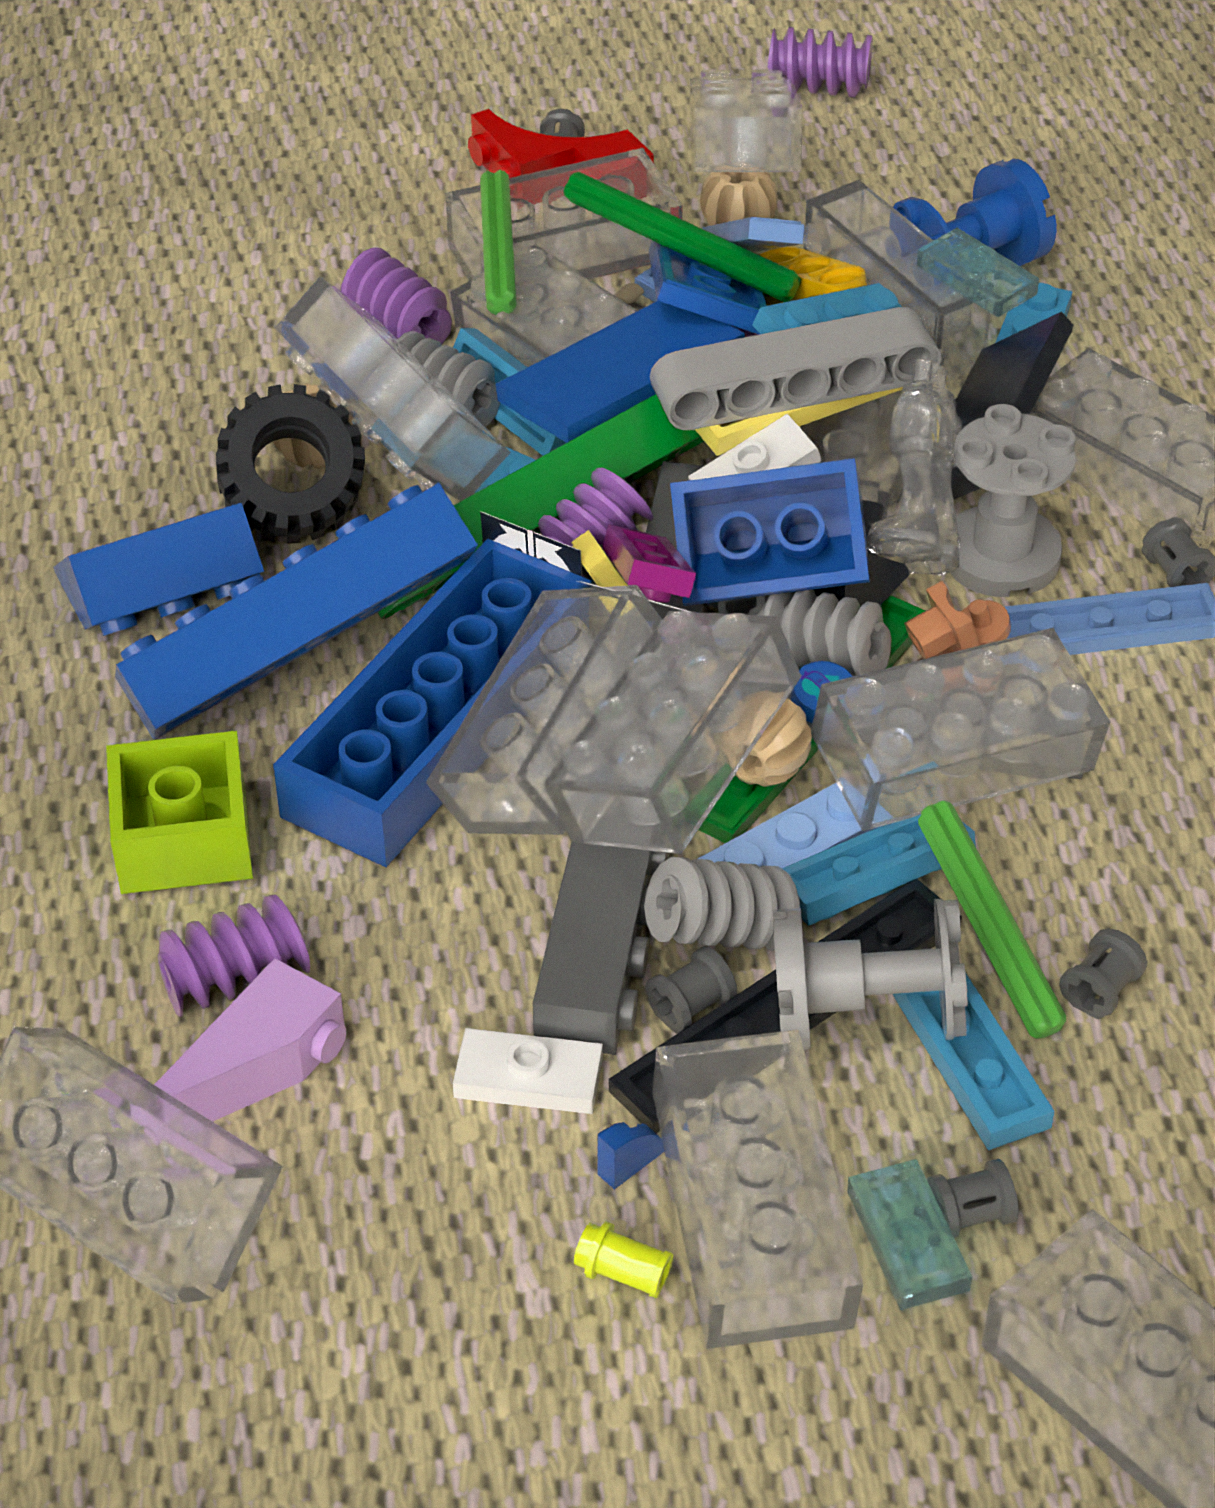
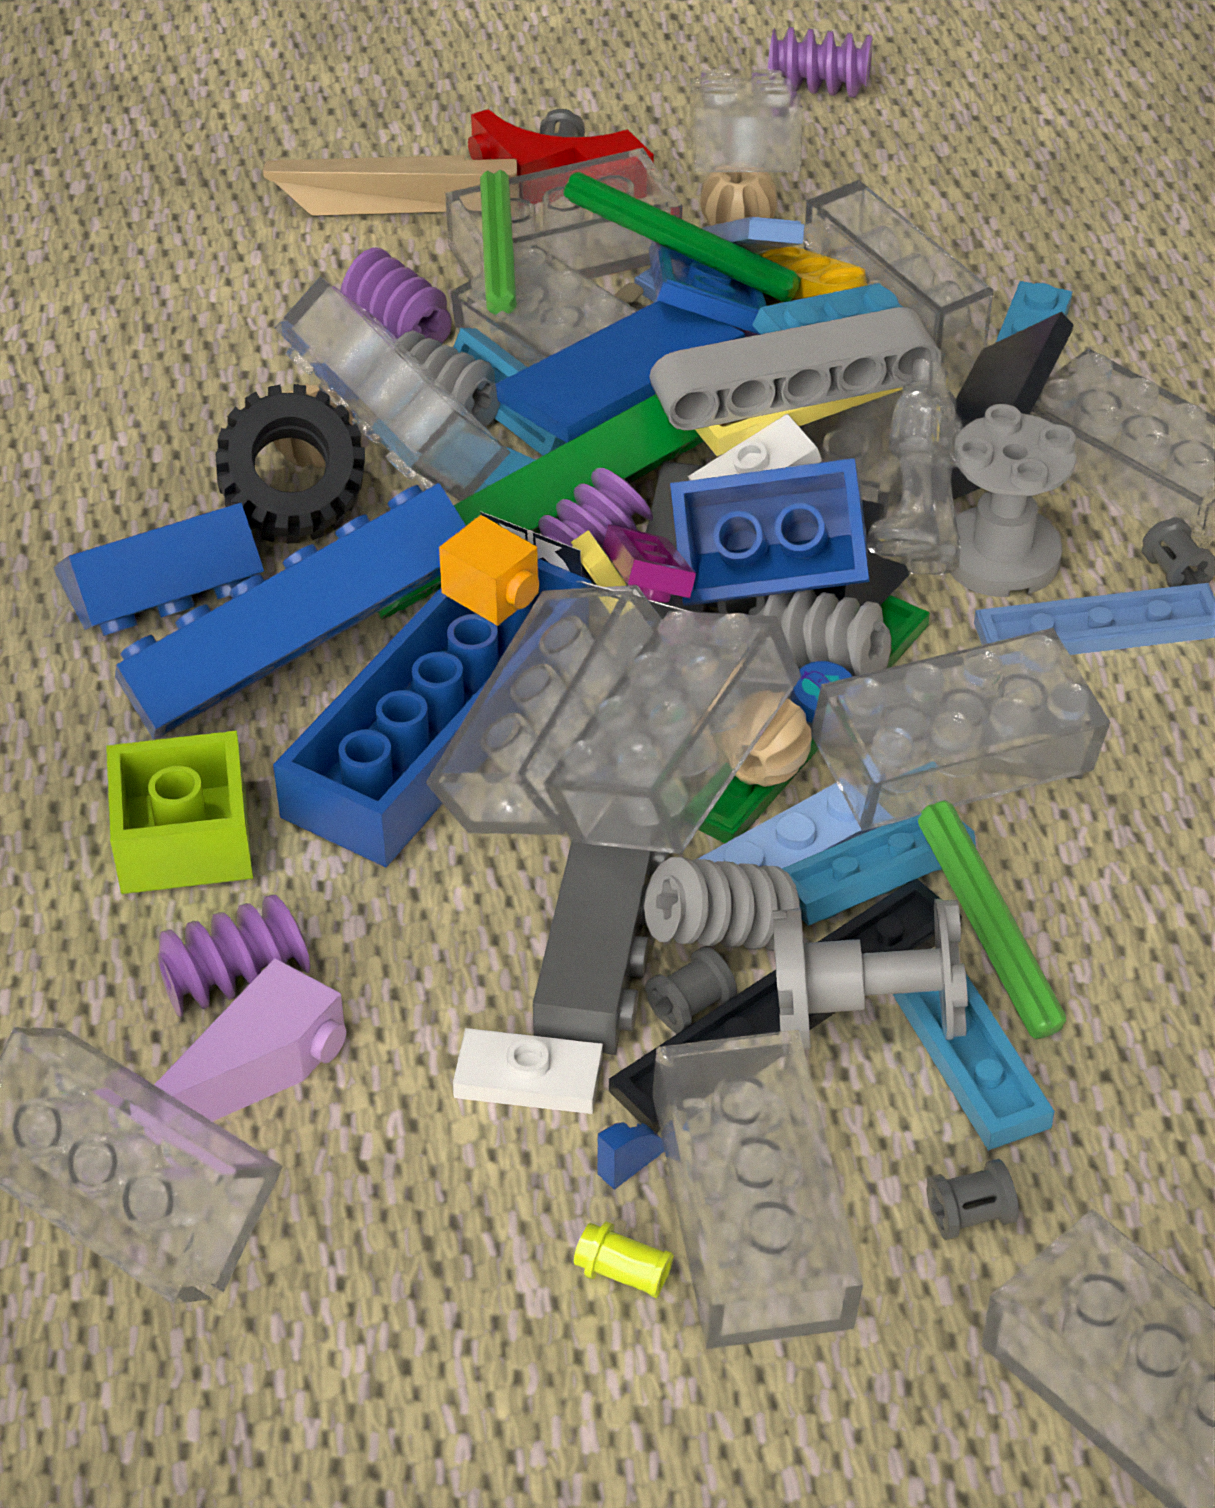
(379, 183): none -> tan wedge
(489, 570): none -> light orange brick
(909, 1234): clear light blue plate -> none
(948, 630): nougat hips -> none
(977, 272): clear light blue plate -> none
(1003, 213): blue piece -> none
(1103, 973): dark grey bush -> none

